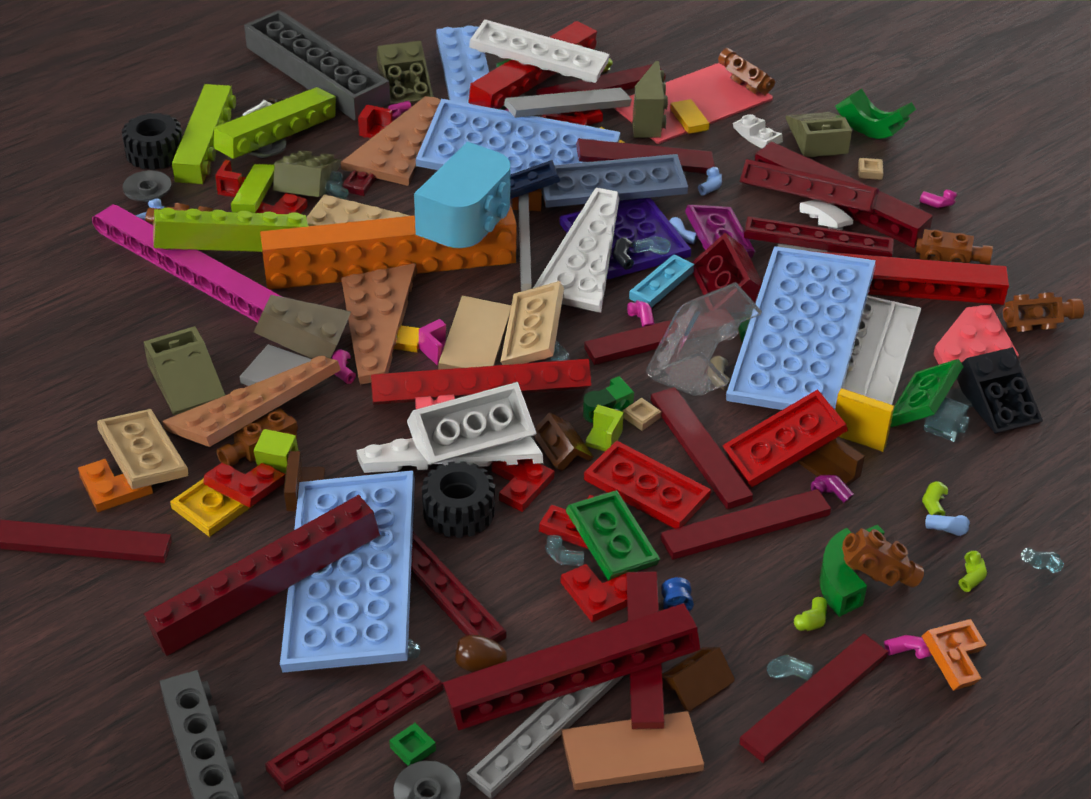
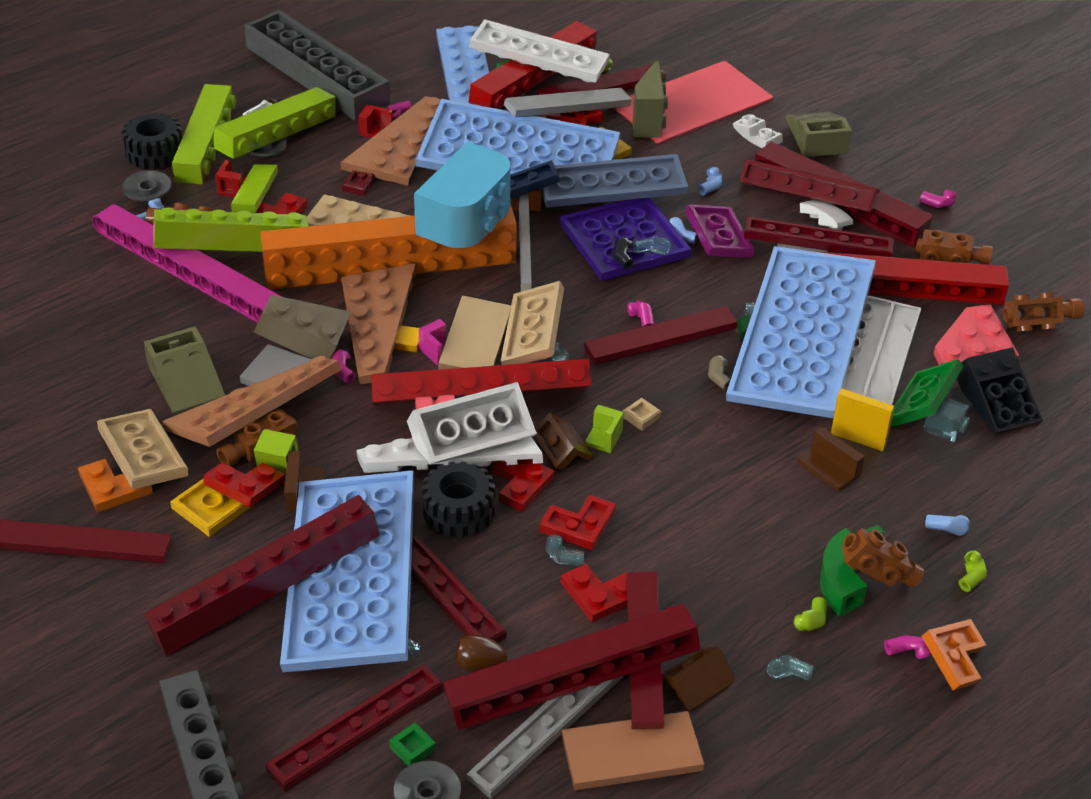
(304, 173): olive slope -> none
(334, 185): clear light blue arm -> none
(405, 70): olive slope -> none
(585, 253): white wing -> none
(597, 150): dark red tile -> none
(612, 534): green tile -> none
(616, 396): leg -> none
(647, 484): red plate -> none
(662, 280): medium azure plate -> none
(676, 592): blue wheel -> none
(689, 116): yellow tile -> none
(693, 336): clear windscreen -> none
(701, 448): dark red tile -> none
(724, 265): dark red slope -> none
(745, 72): dark orange brick -> none
(745, 524): dark red tile -> none
(785, 438): red plate -> none
(813, 698): dark red tile -> none
(832, 484): magenta arm -> none
(870, 120): green arch -> none
(870, 168): tan tile -> none
(932, 496): lime arm -> none
(1042, 560): clear light blue arm -> none

